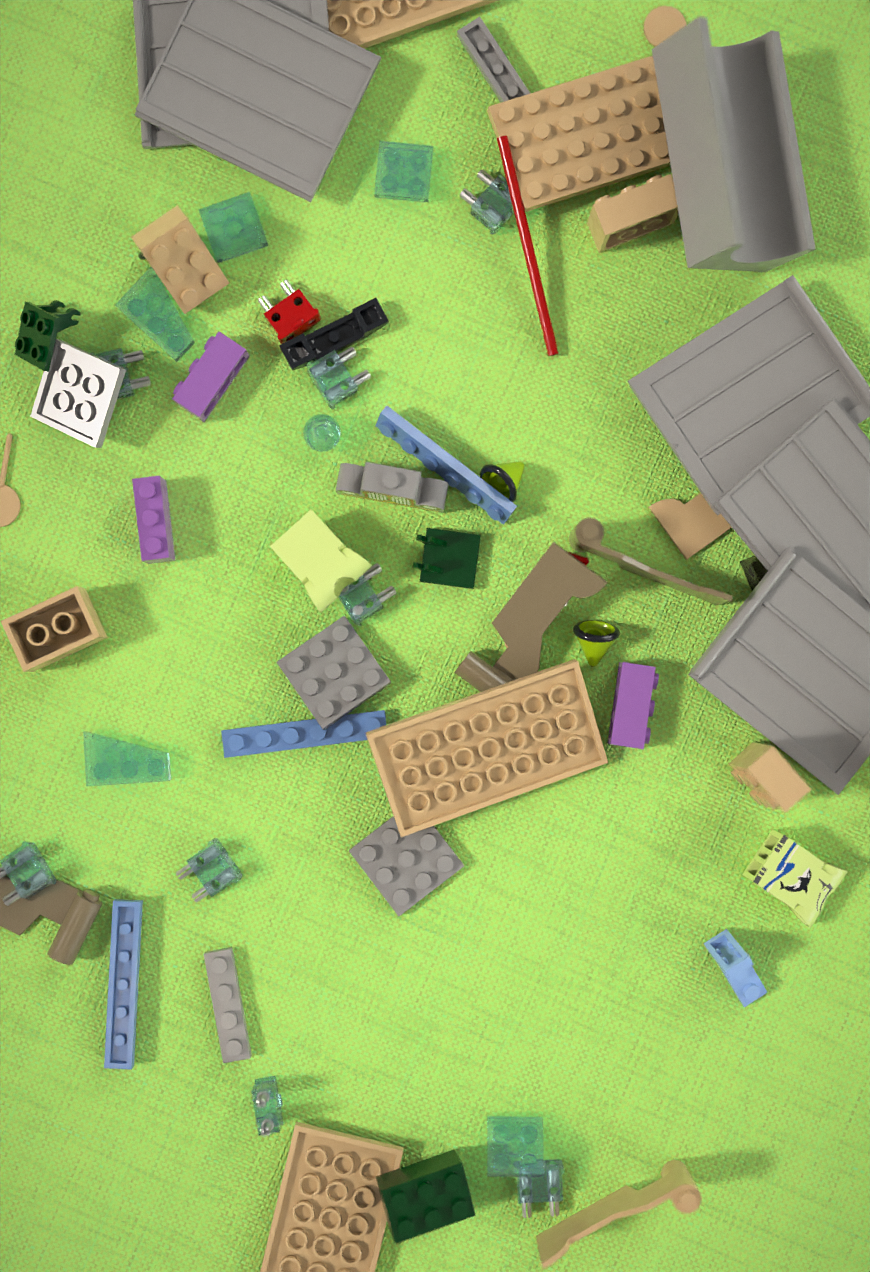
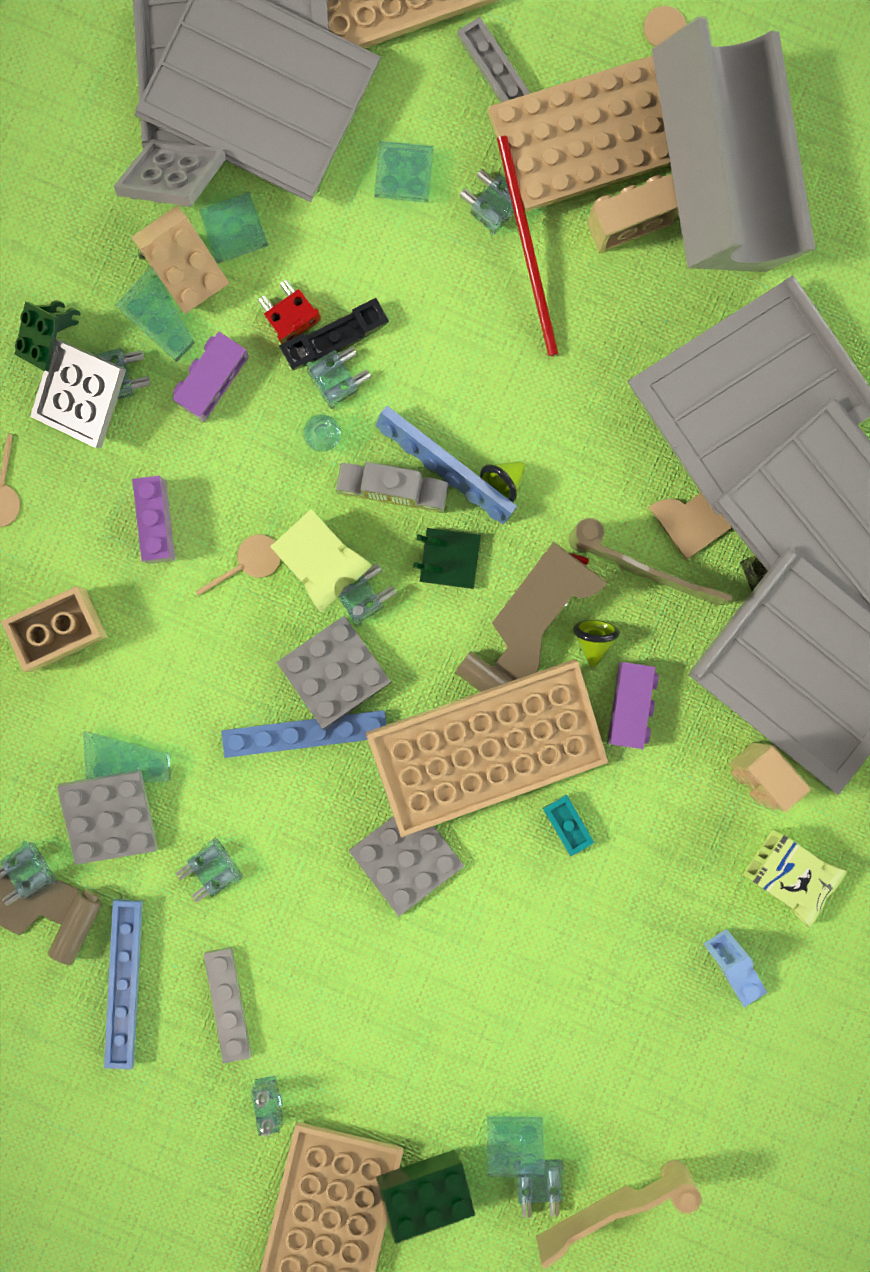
(107, 817): none -> light grey plate
(170, 172): none -> light grey plate
(254, 558): none -> tan piece
(568, 825): none -> teal plate

